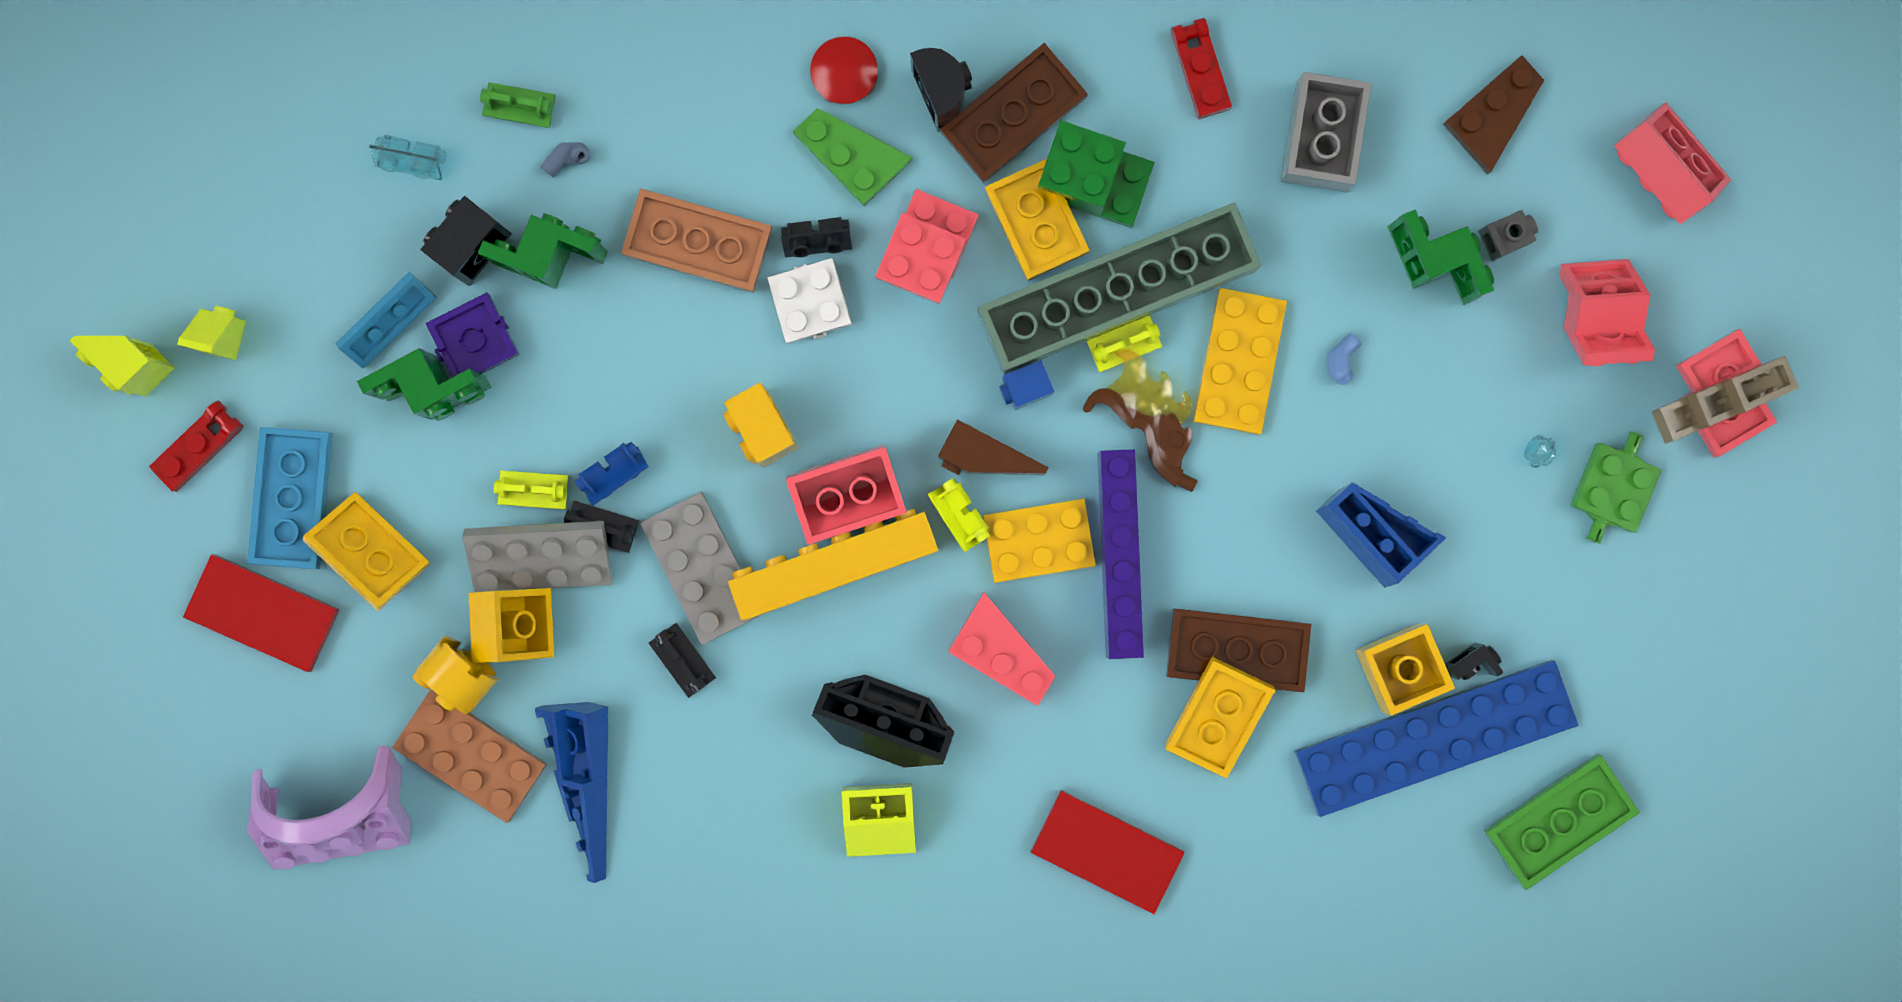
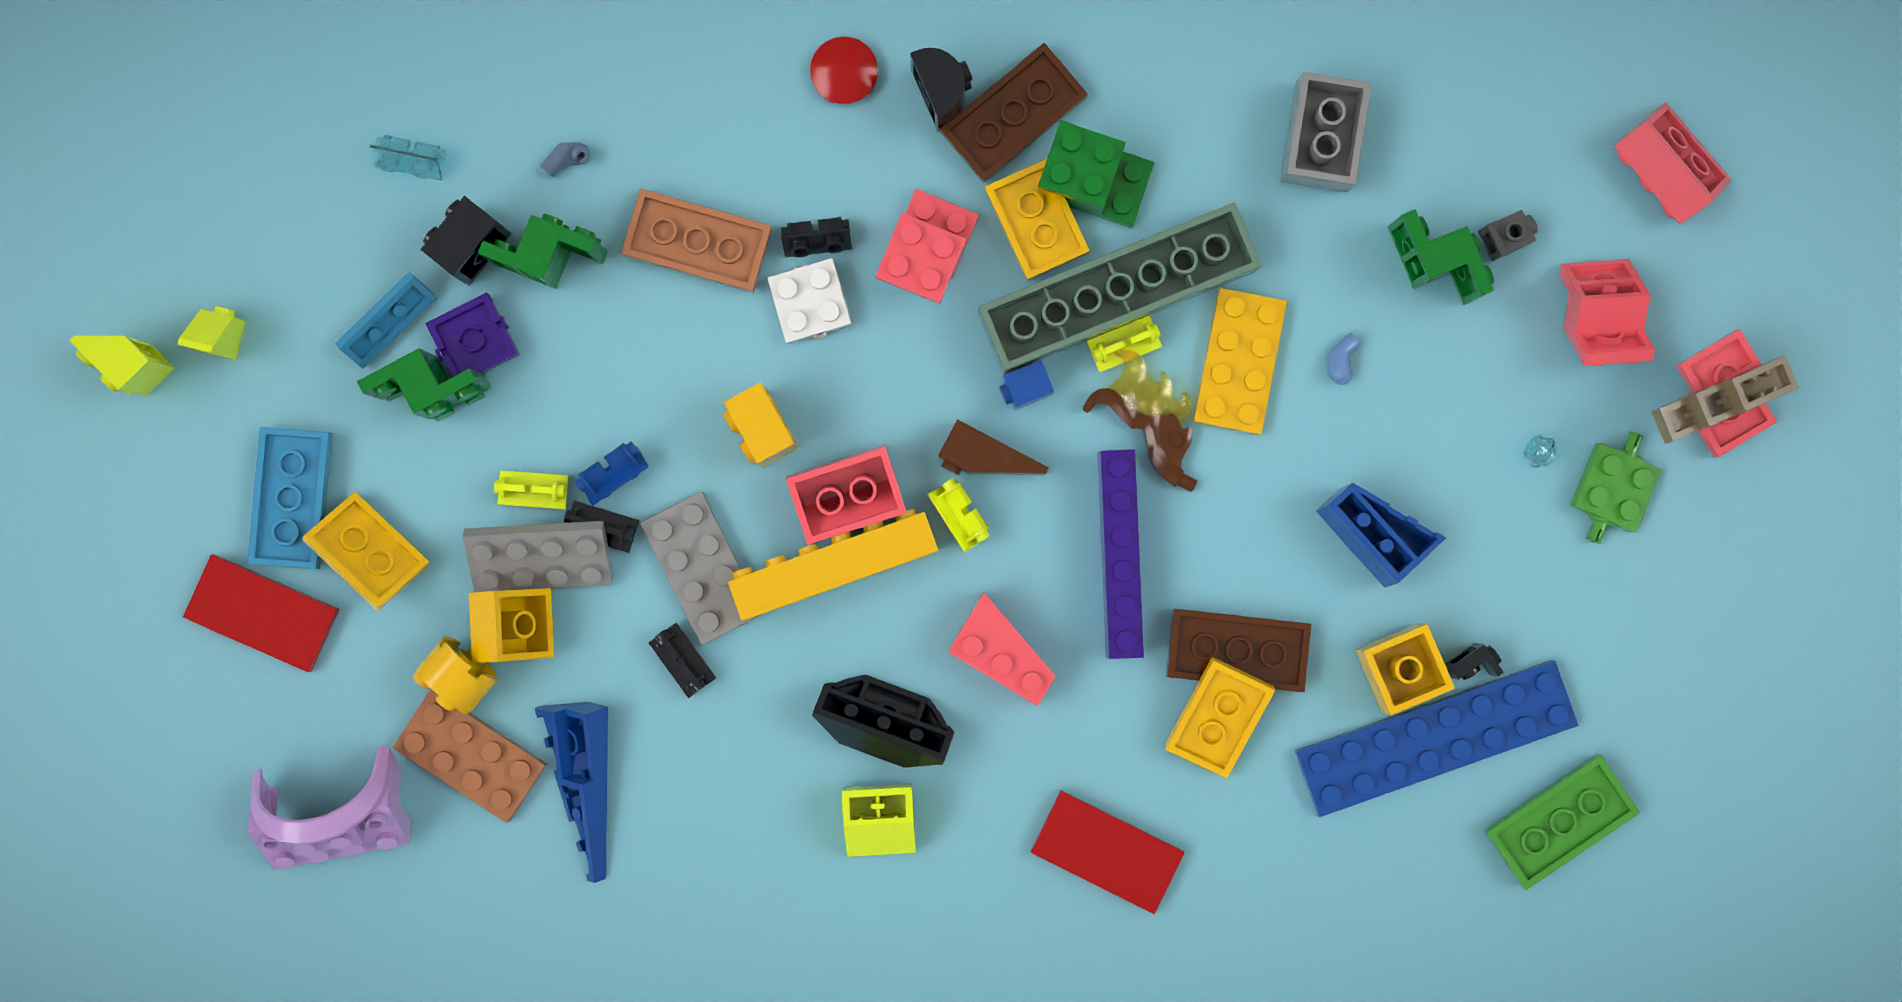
(195, 447): red plate -> none
(517, 104): bright green hinge -> none
(851, 155): bright green wing -> none
(1039, 540): yellow plate -> none
(1201, 69): red plate -> none
(1495, 112): reddish brown wing -> none

